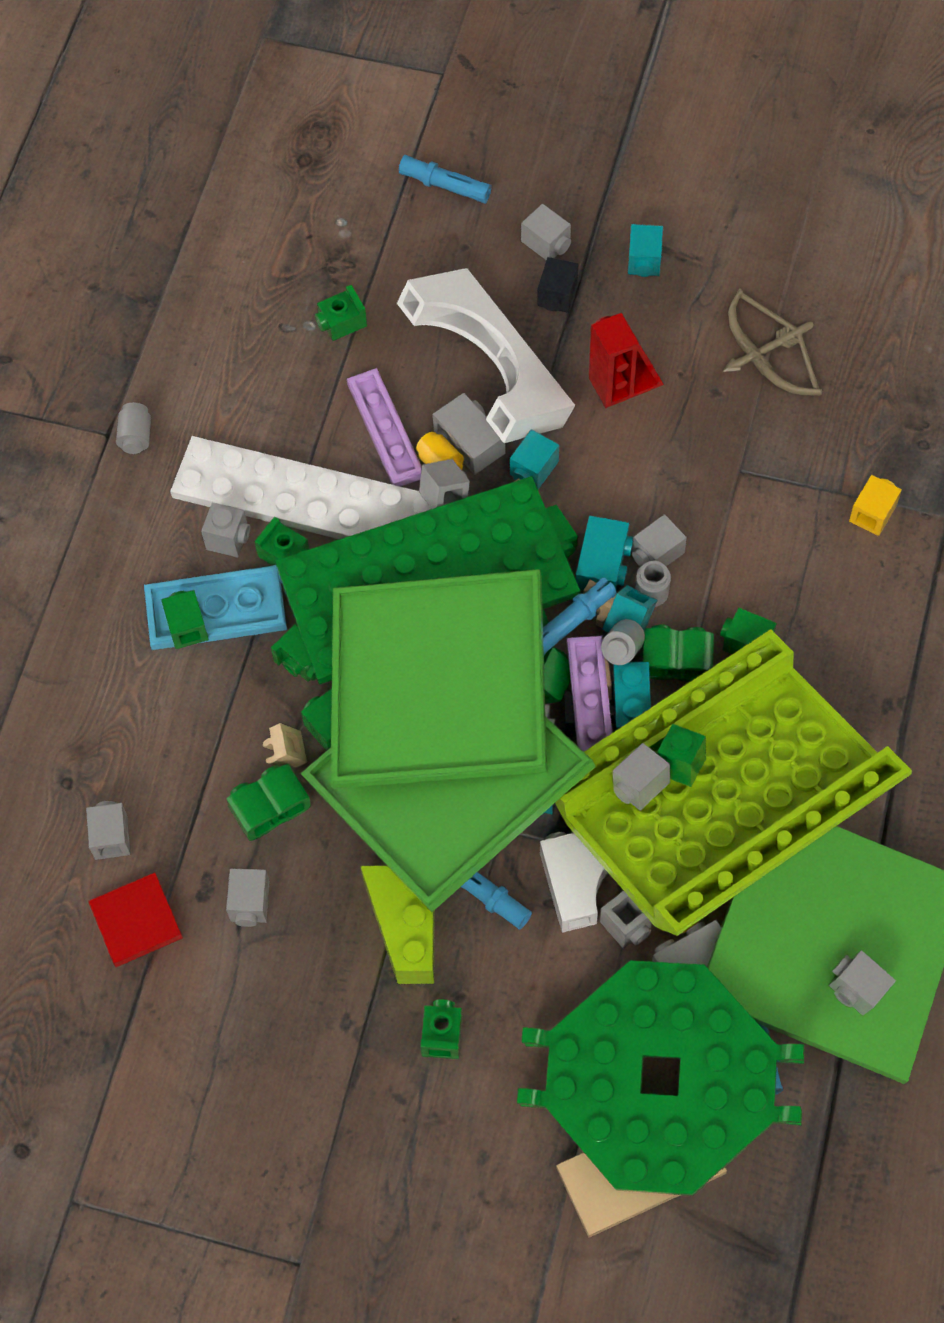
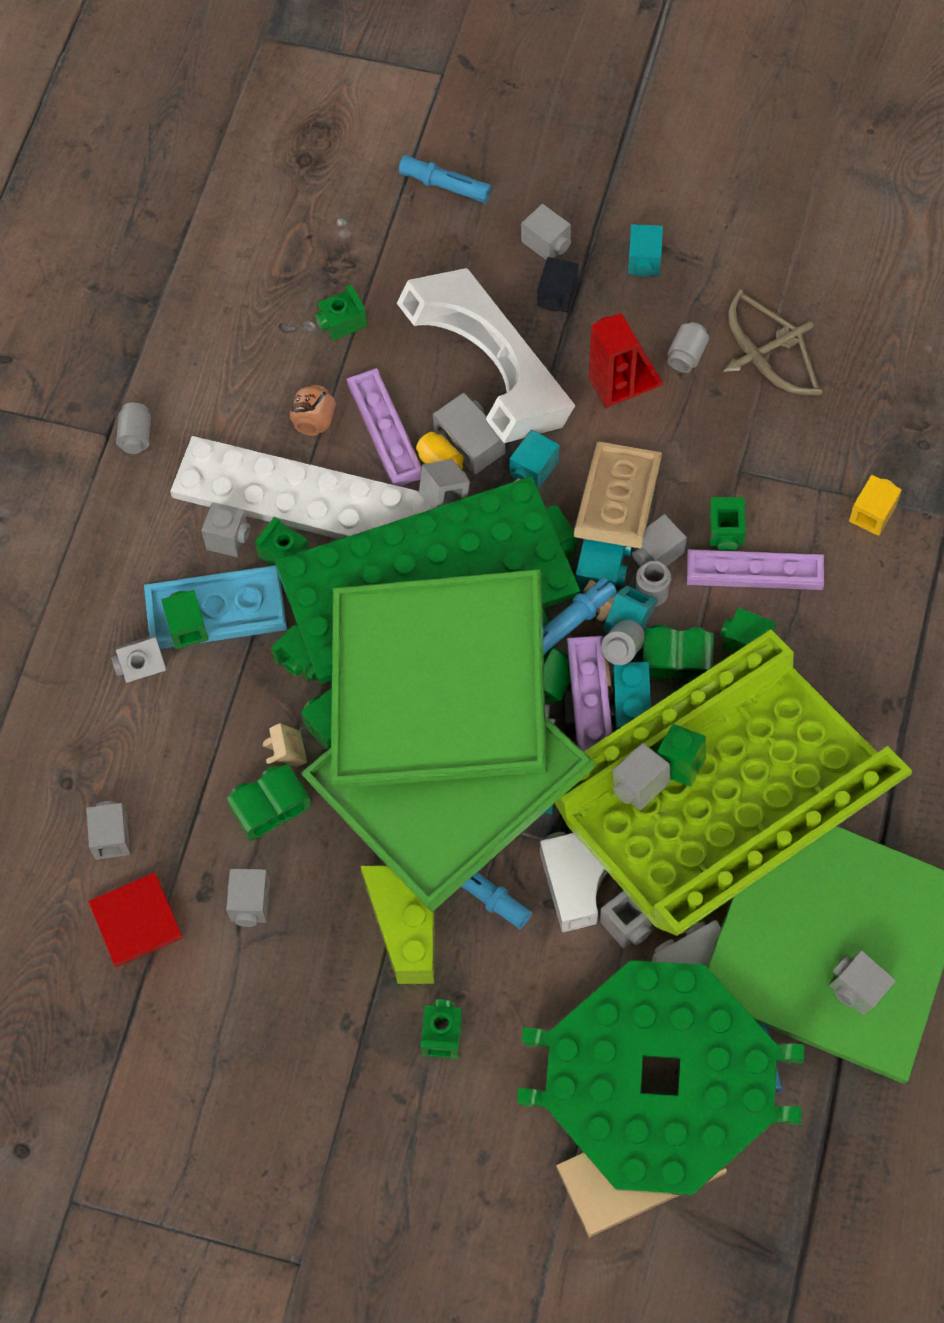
(138, 659): none -> light grey brick
(312, 410): none -> nougat head
(618, 495): none -> tan tile
(687, 347): none -> light grey brick
(727, 522): none -> green brick
(755, 569): none -> lavender tile

